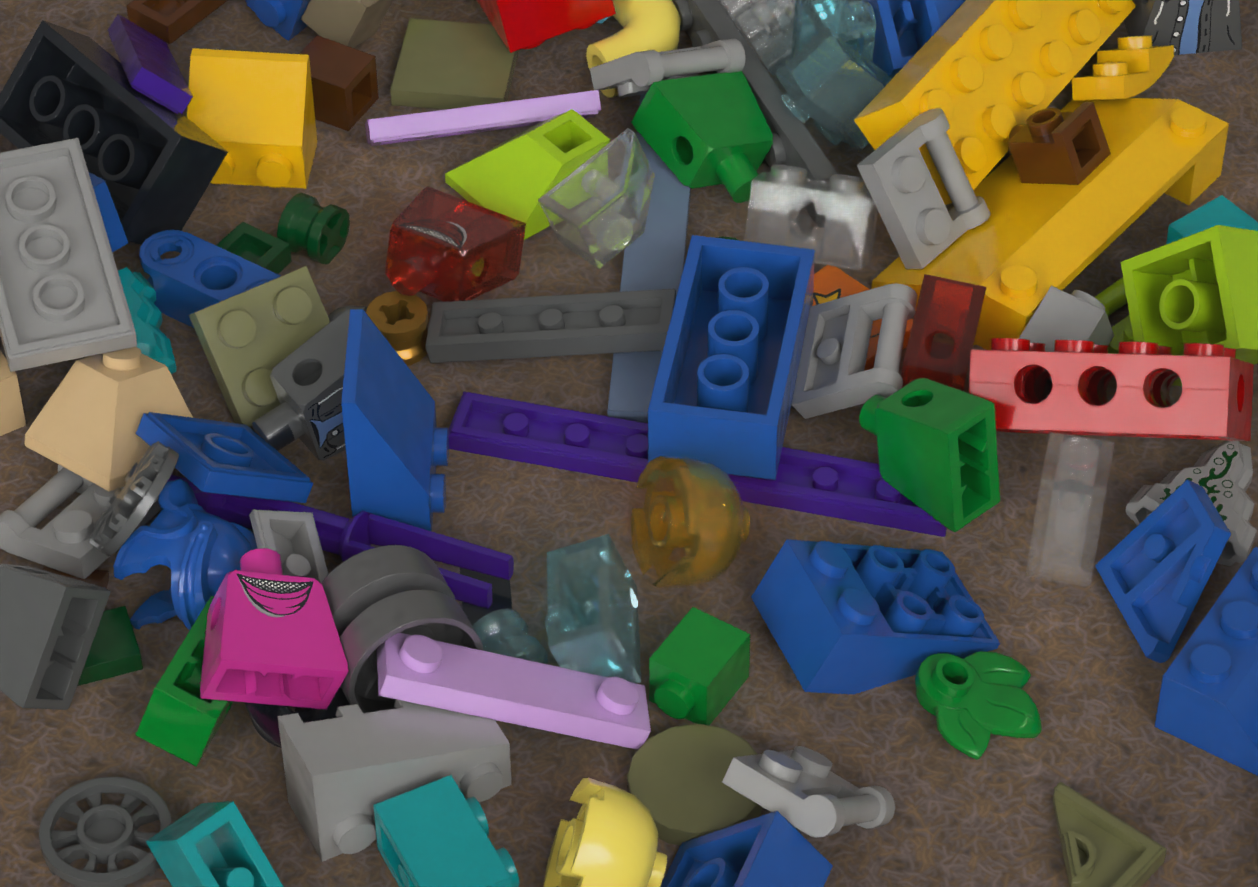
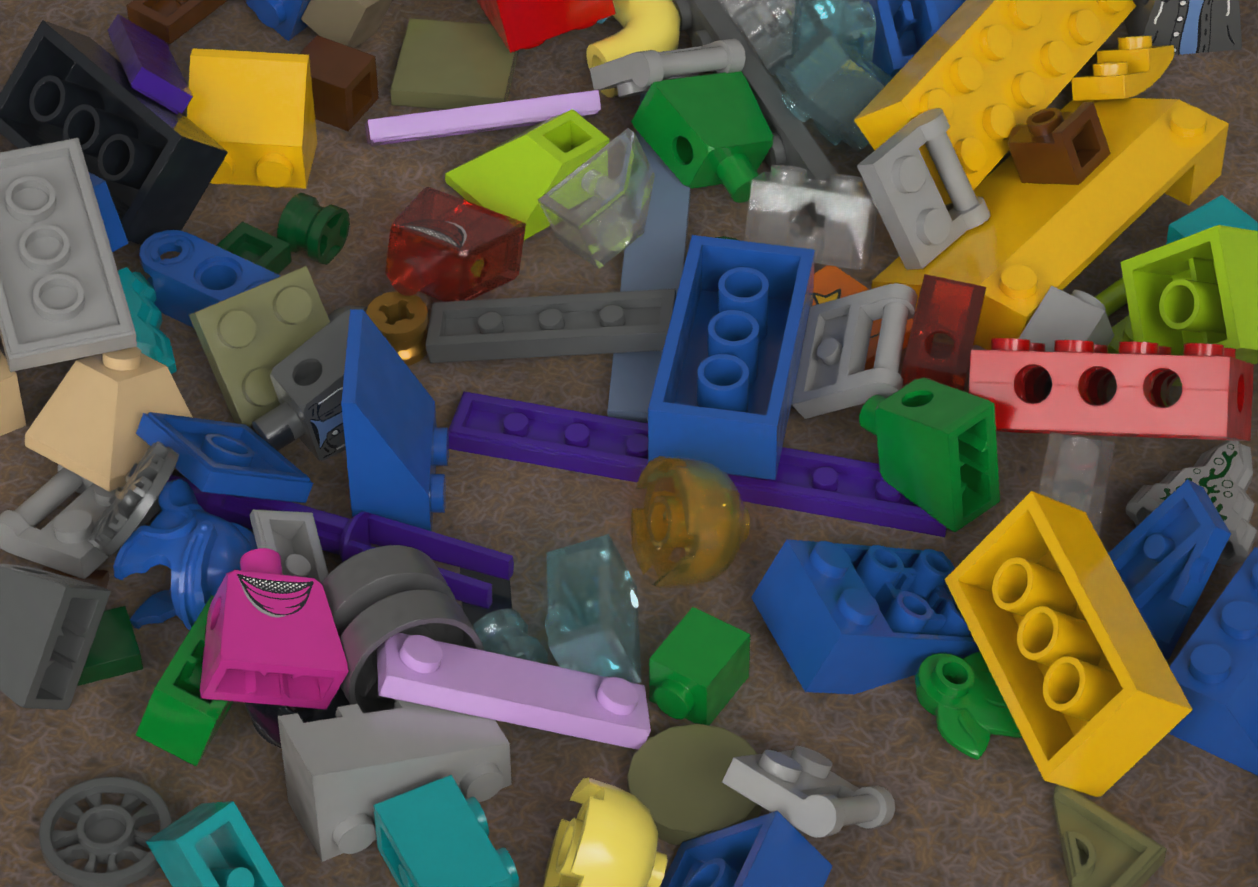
(1066, 645): none -> yellow brick

